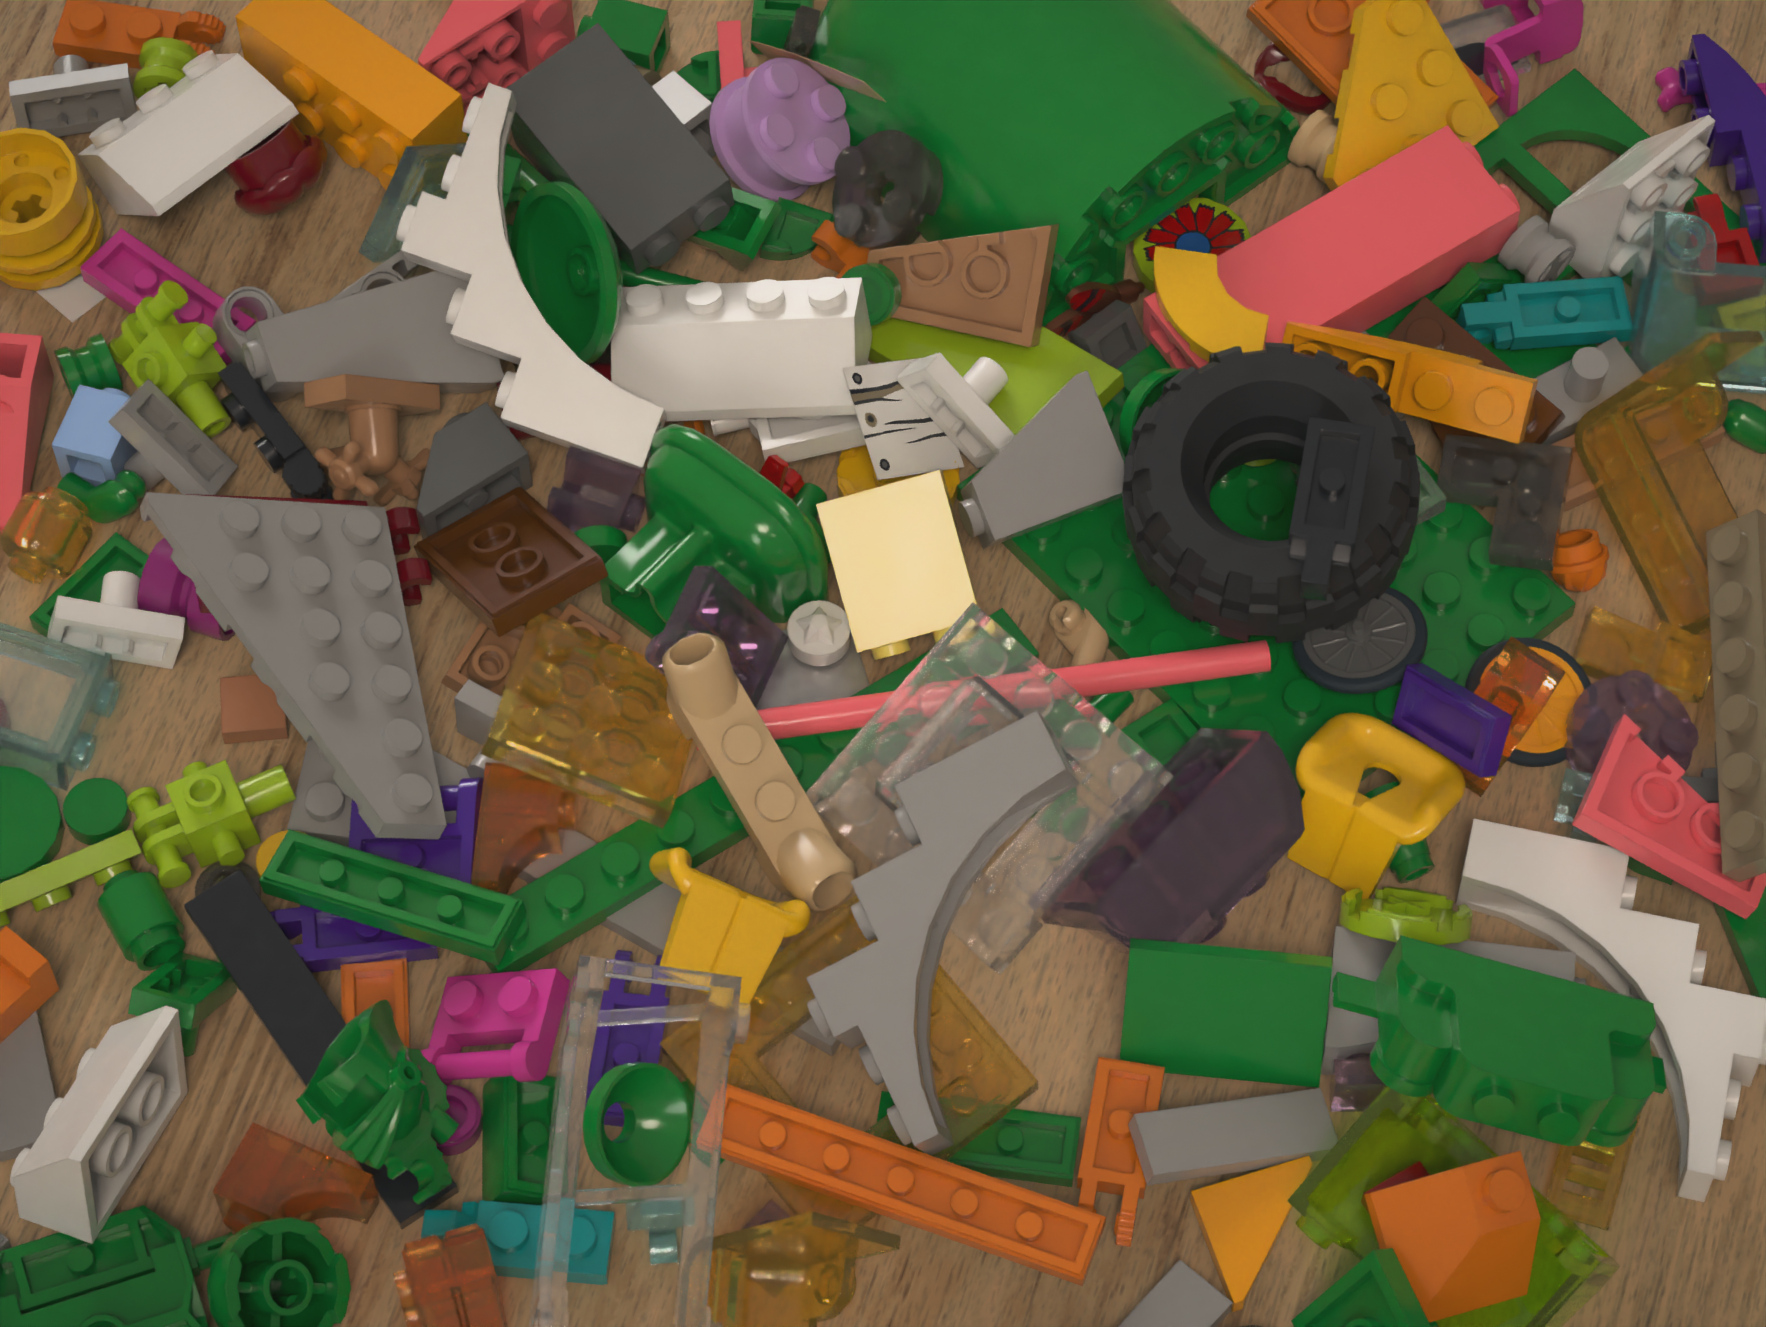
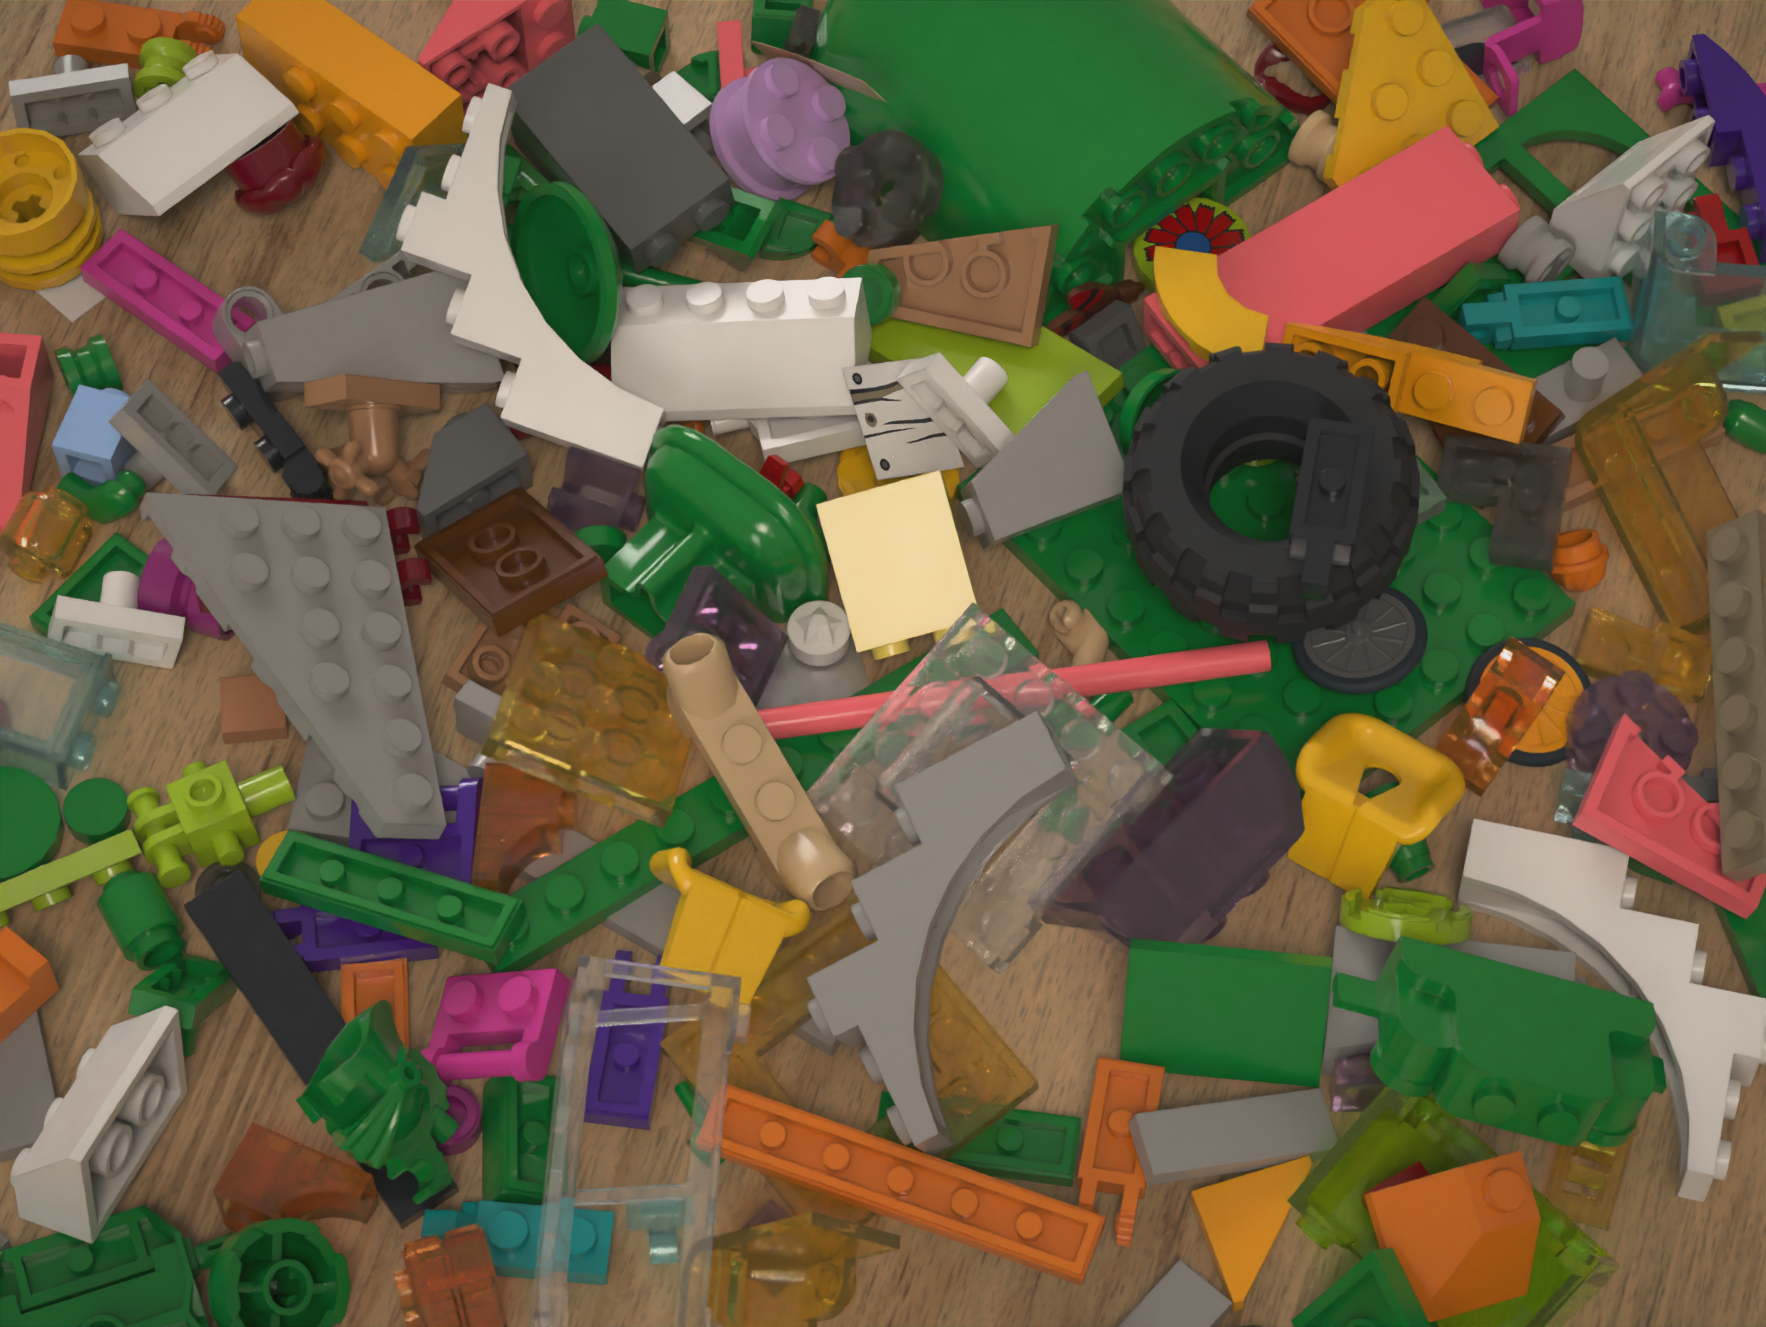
(173, 357): lime piece -> none
(654, 1124): green piece -> none
(1451, 720): dark purple tile -> none

